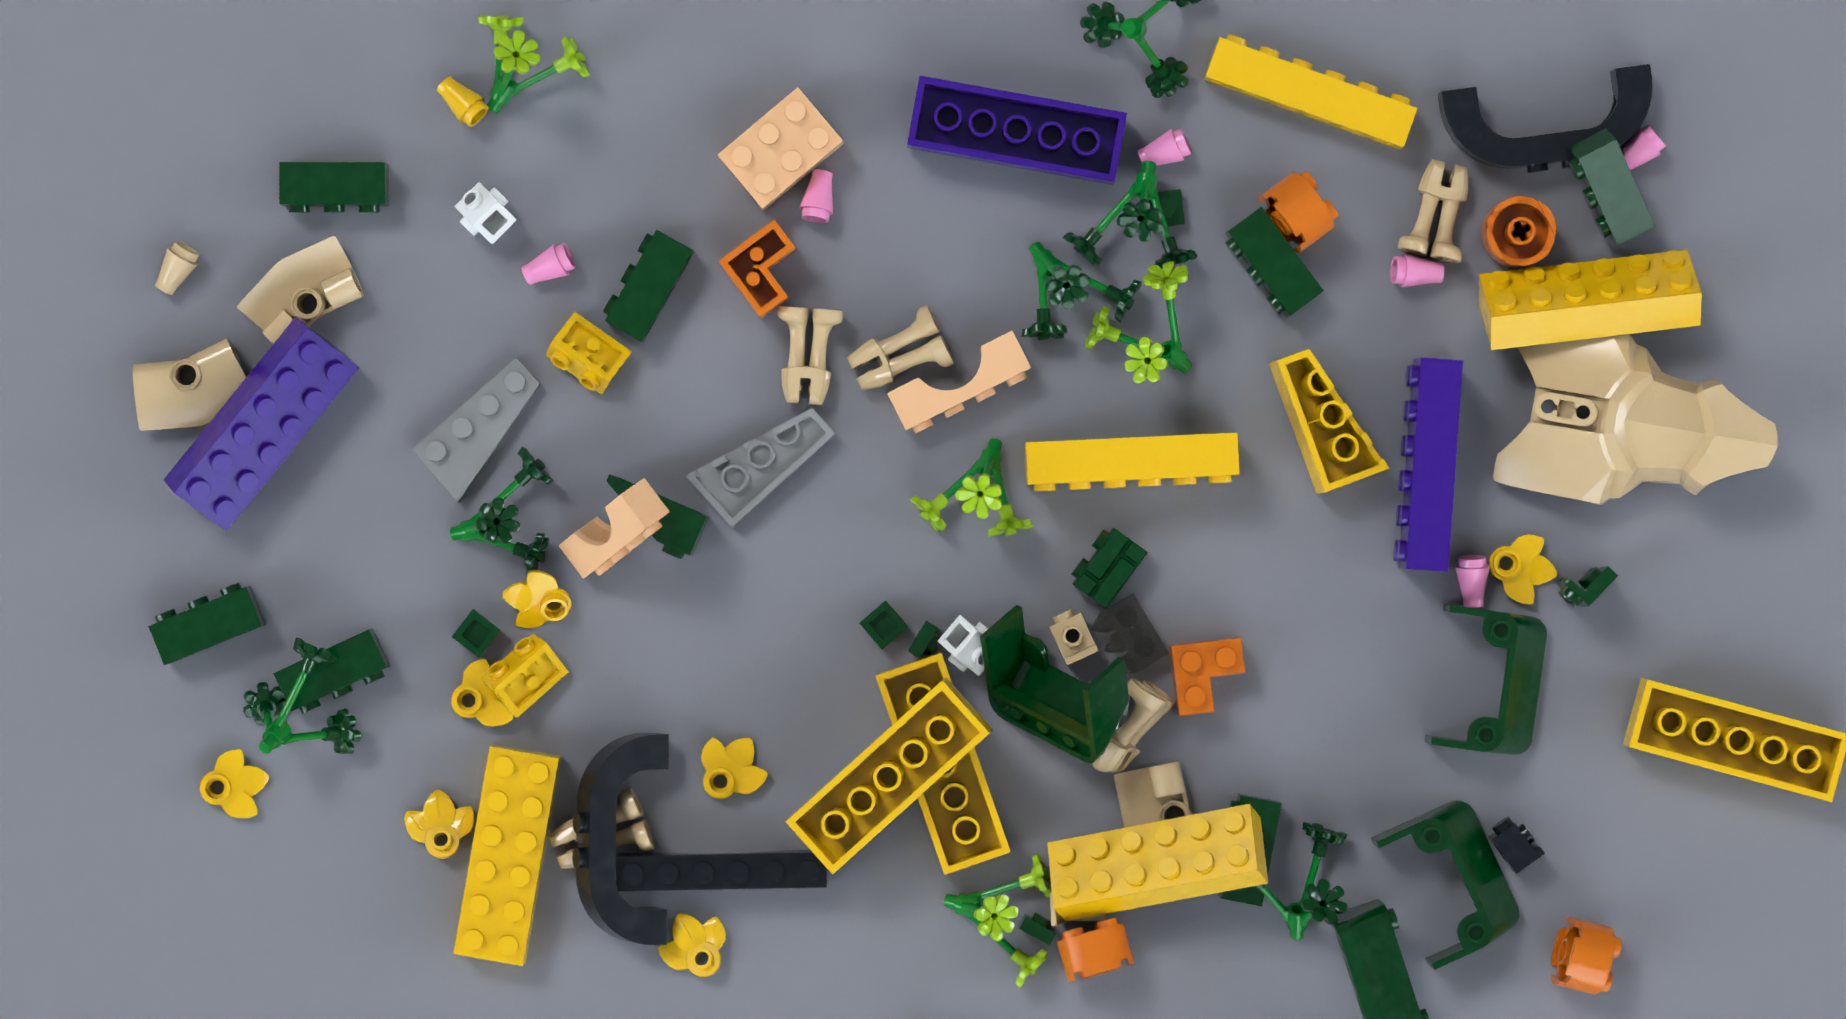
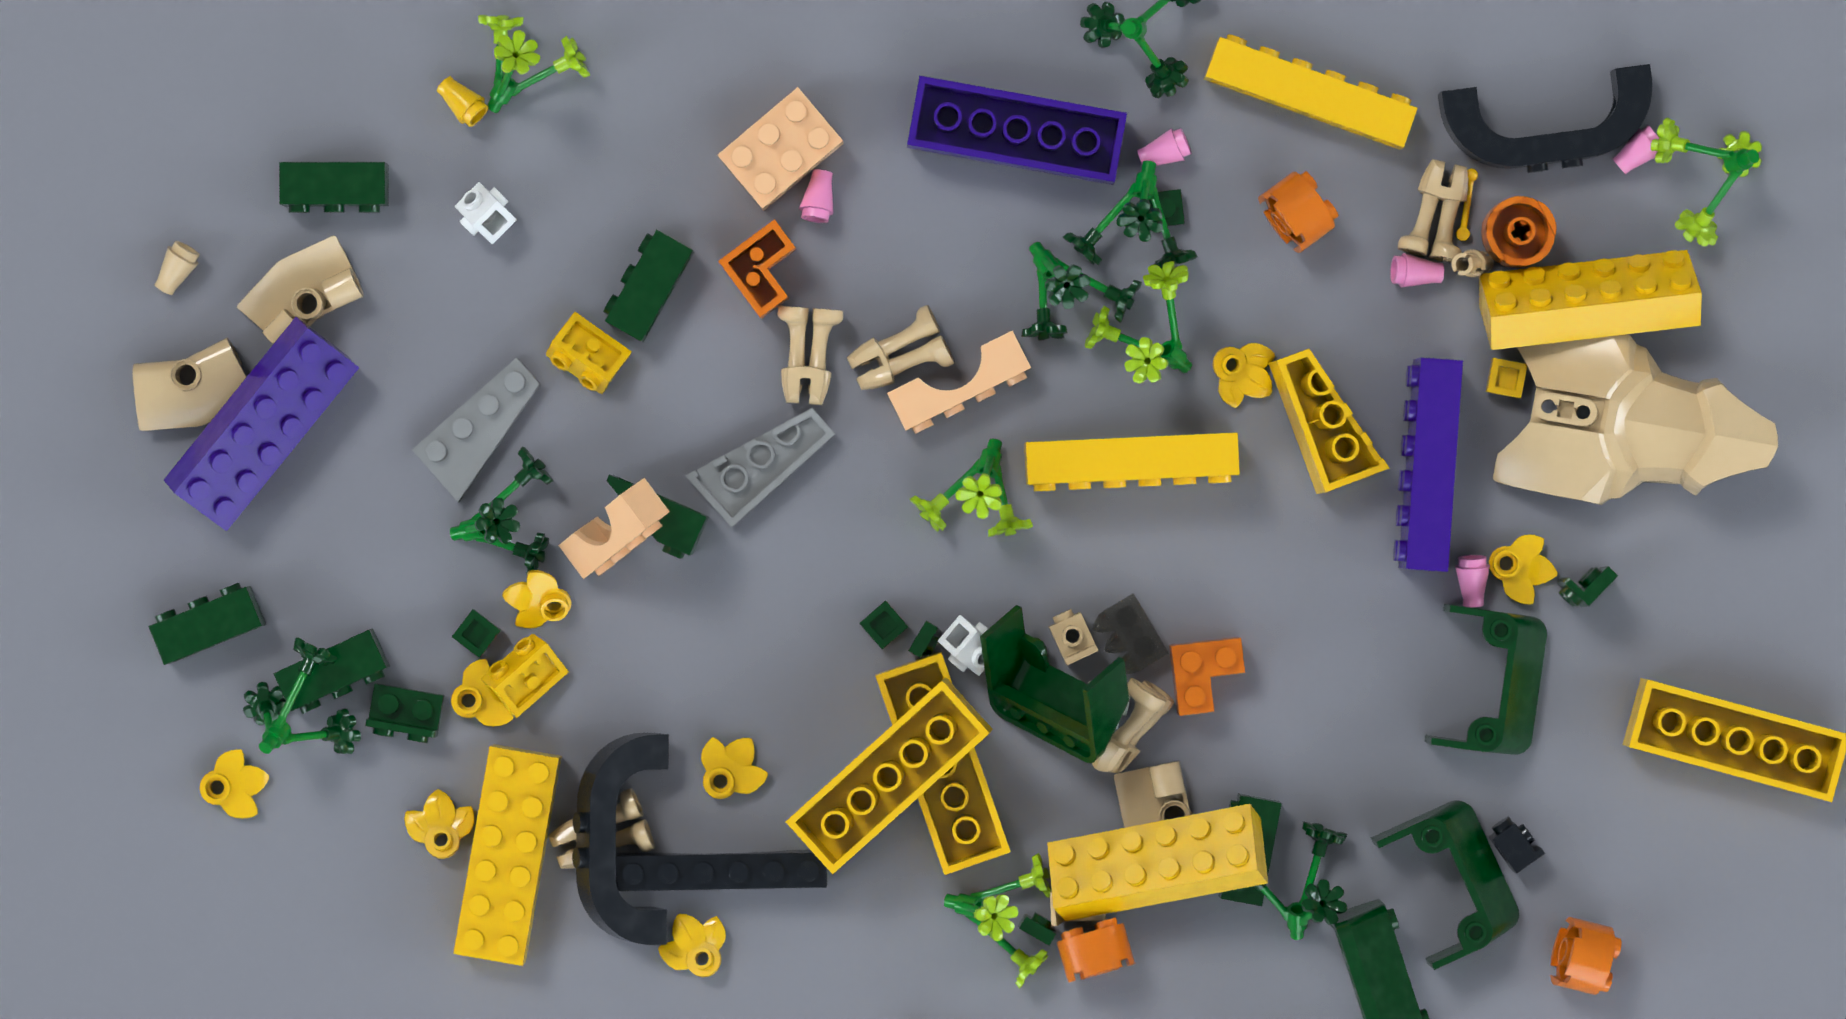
(405, 712): none -> dark green bracket
(550, 264): bright pink cone -> none
(1108, 567): dark green brick -> none
(1248, 375): none -> yellow plate
(1272, 263): dark green brick -> none
(1463, 233): none -> yellow hinge
(1474, 260): none -> tan pin
(1506, 378): none -> yellow plate
(1610, 187): brick -> none
(1738, 159): none -> lime plant

